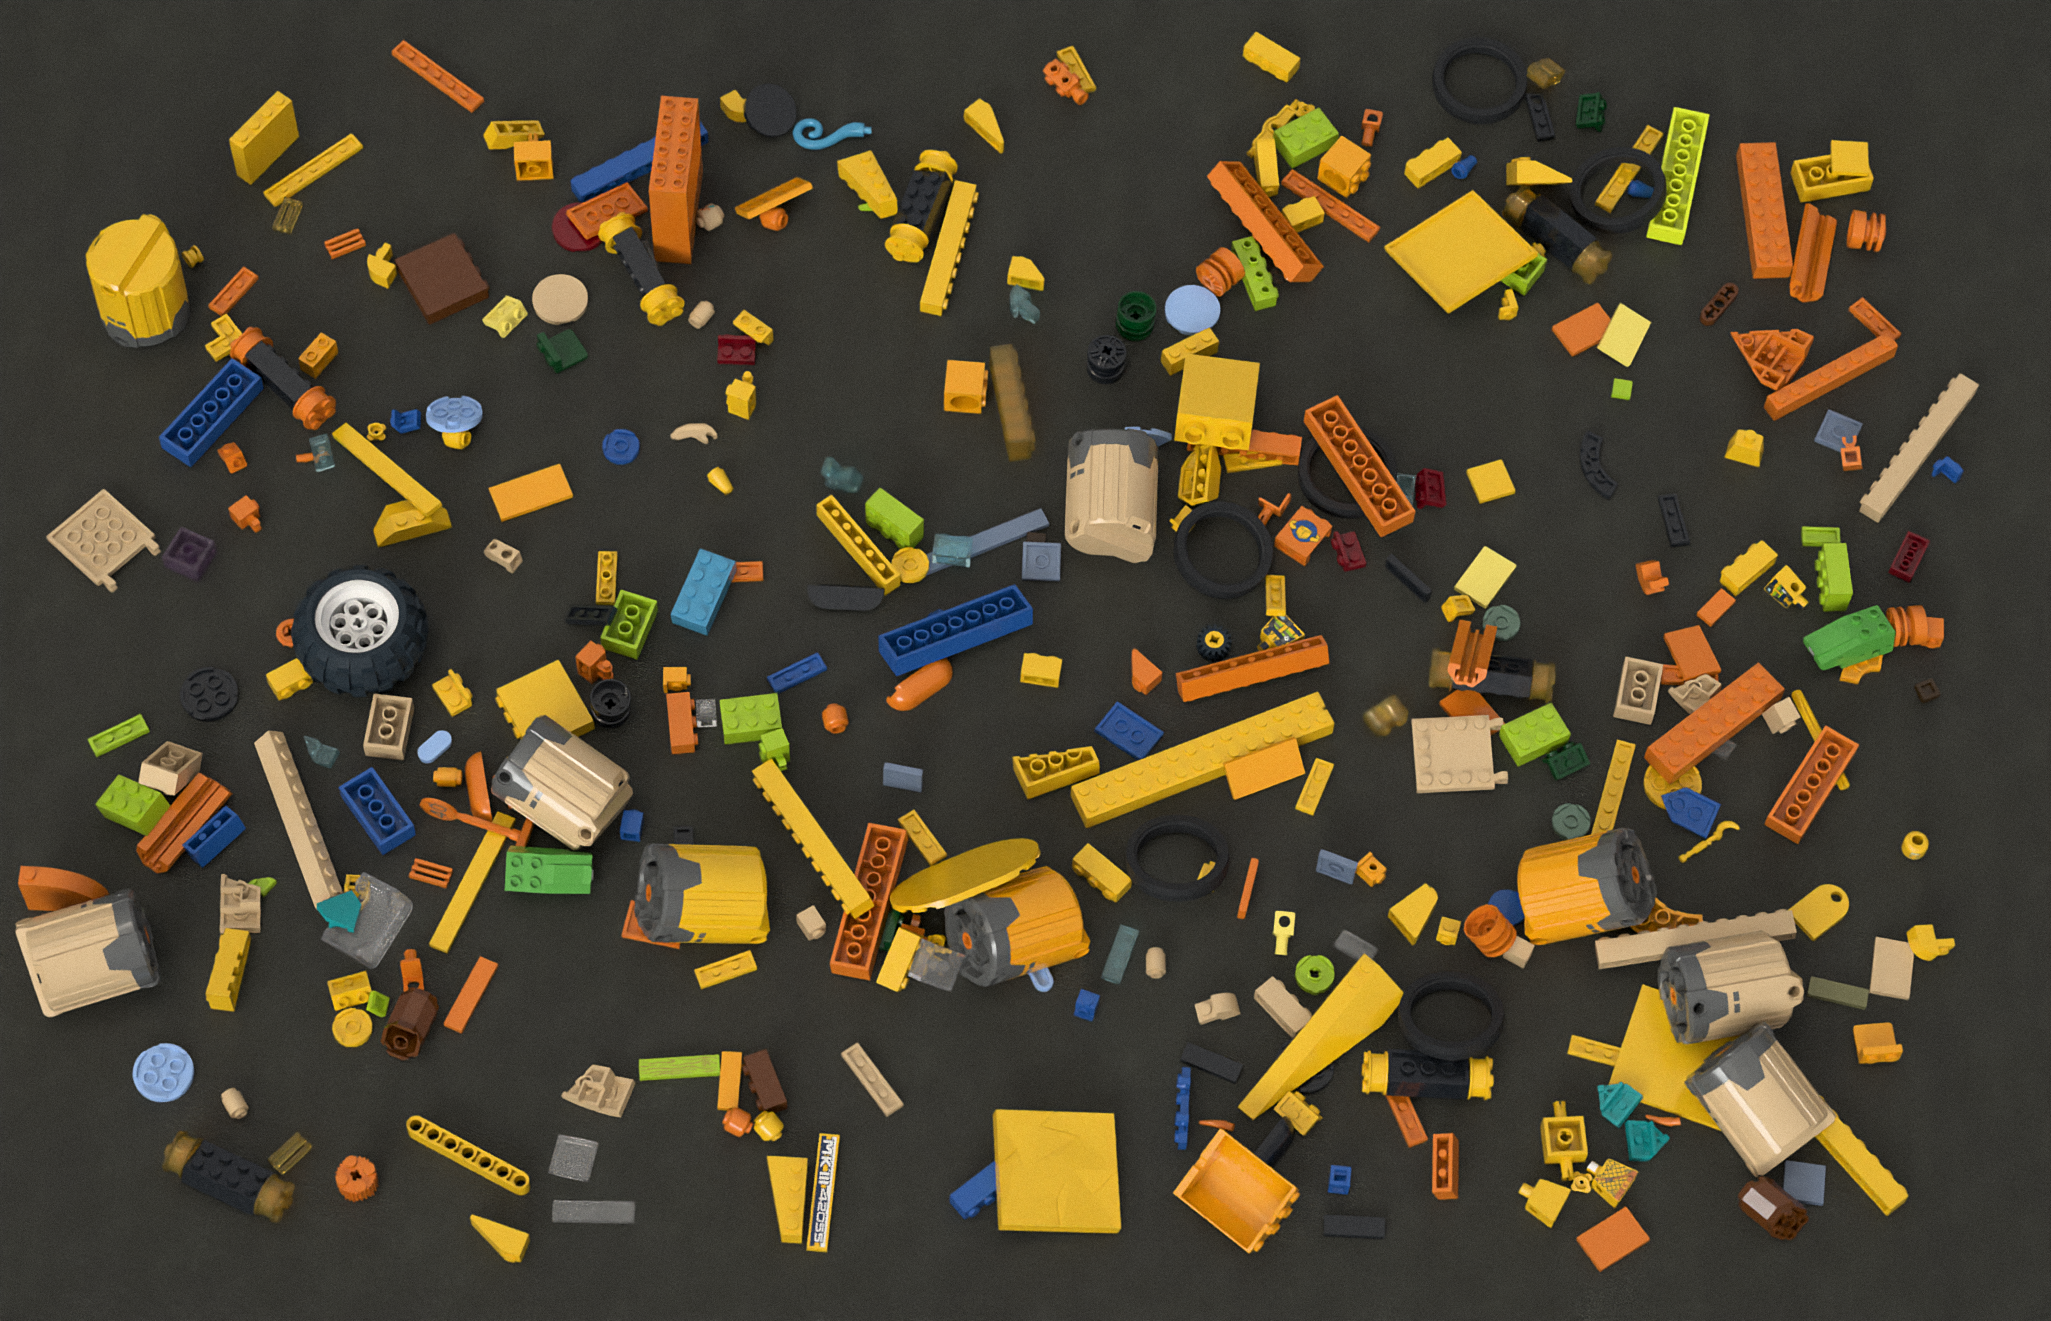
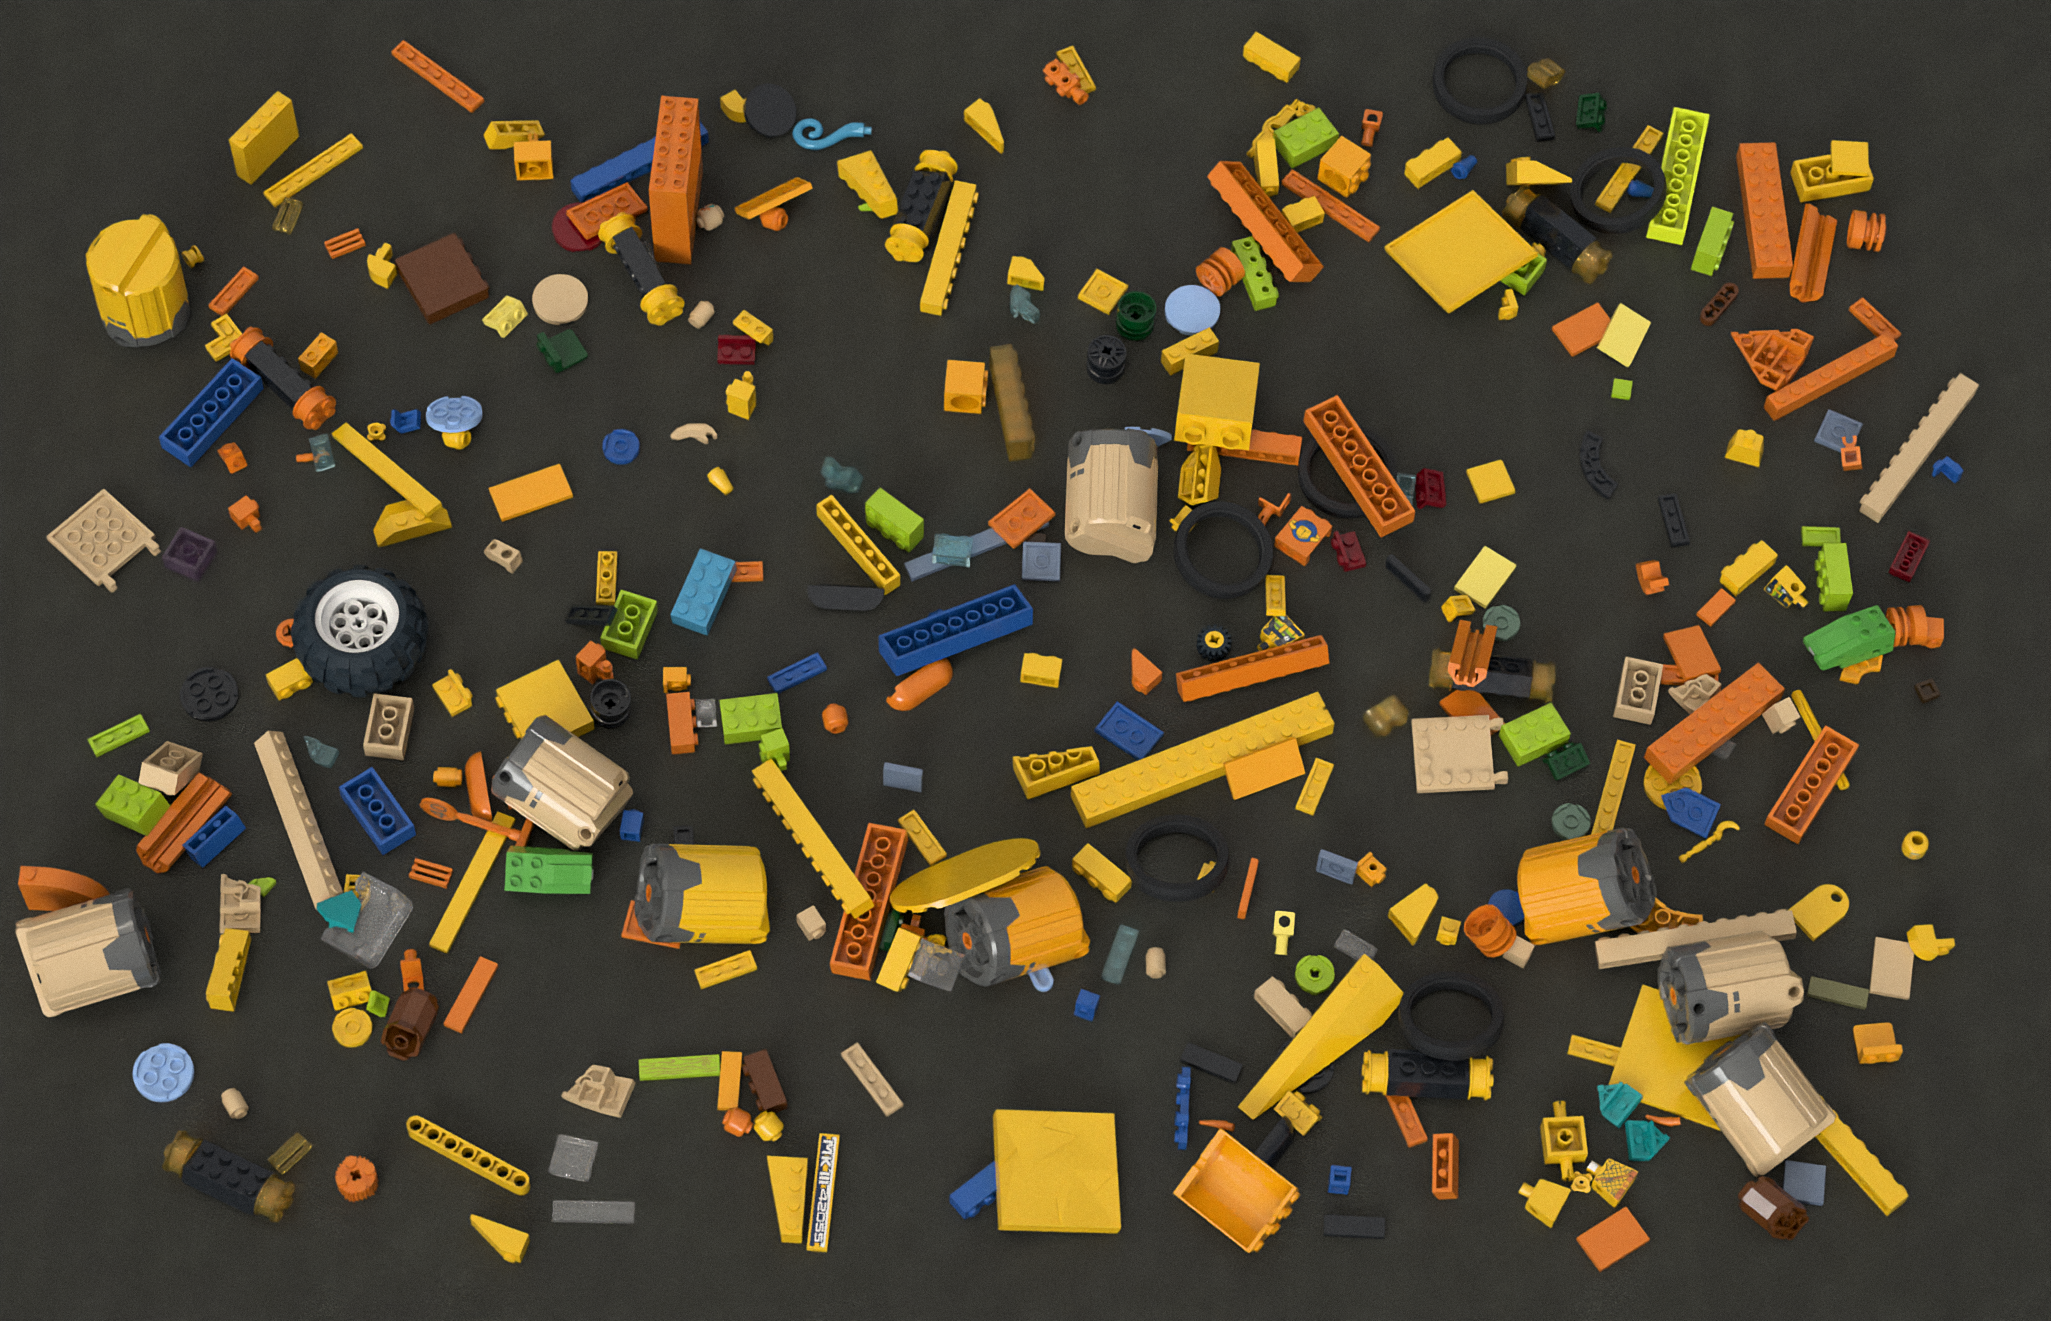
(434, 746): light blue tile -> none
(911, 564): yellow tile -> none
(1021, 518): none -> orange tile
(1103, 291): none -> yellow tile
(1219, 1006): tan brick -> none
(1235, 463): yellow tile -> none
(1713, 241): none -> lime brick

